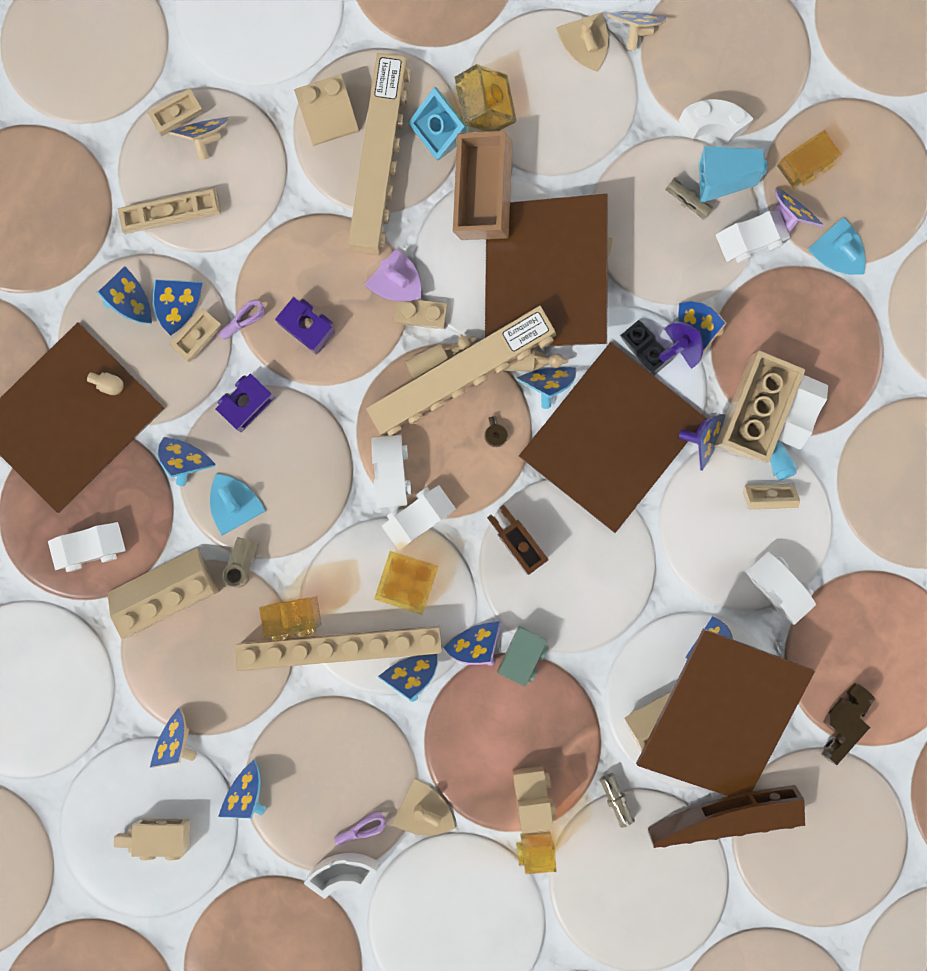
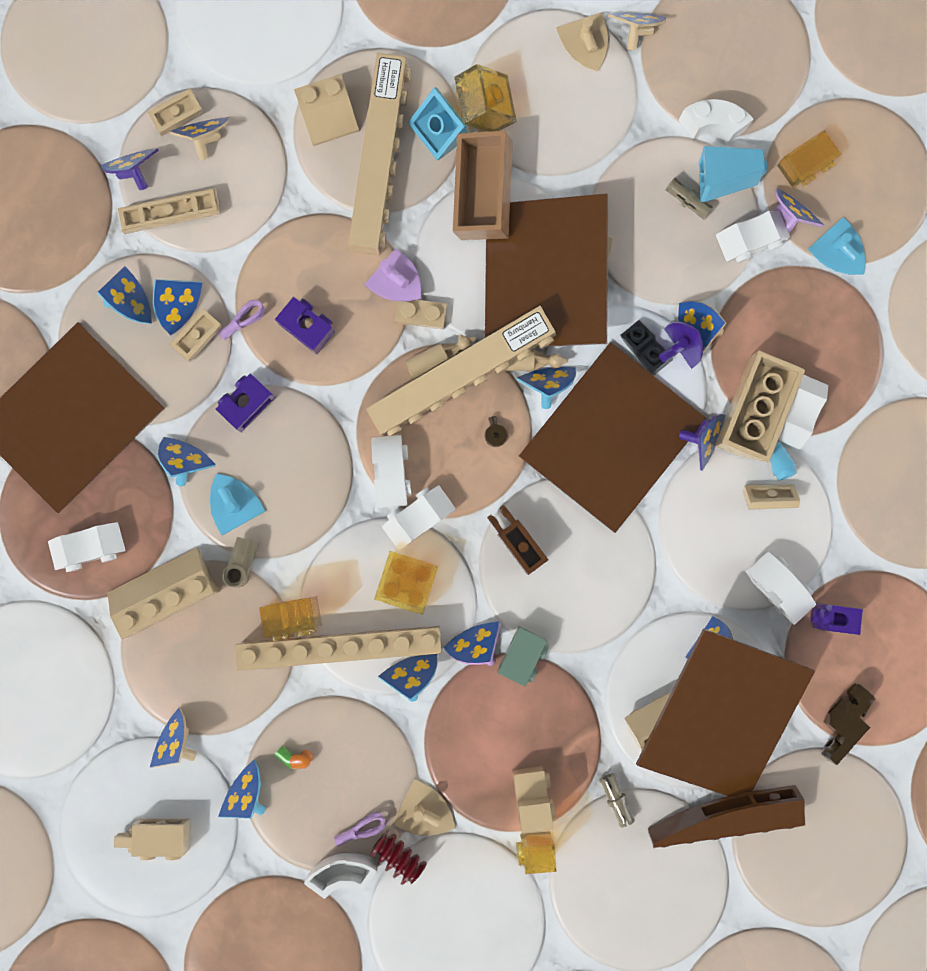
(106, 383): tan cylinder -> none
(128, 167): none -> shield
(295, 761): none -> arm
(398, 858): none -> dark red piece
(836, 618): none -> dark purple brick

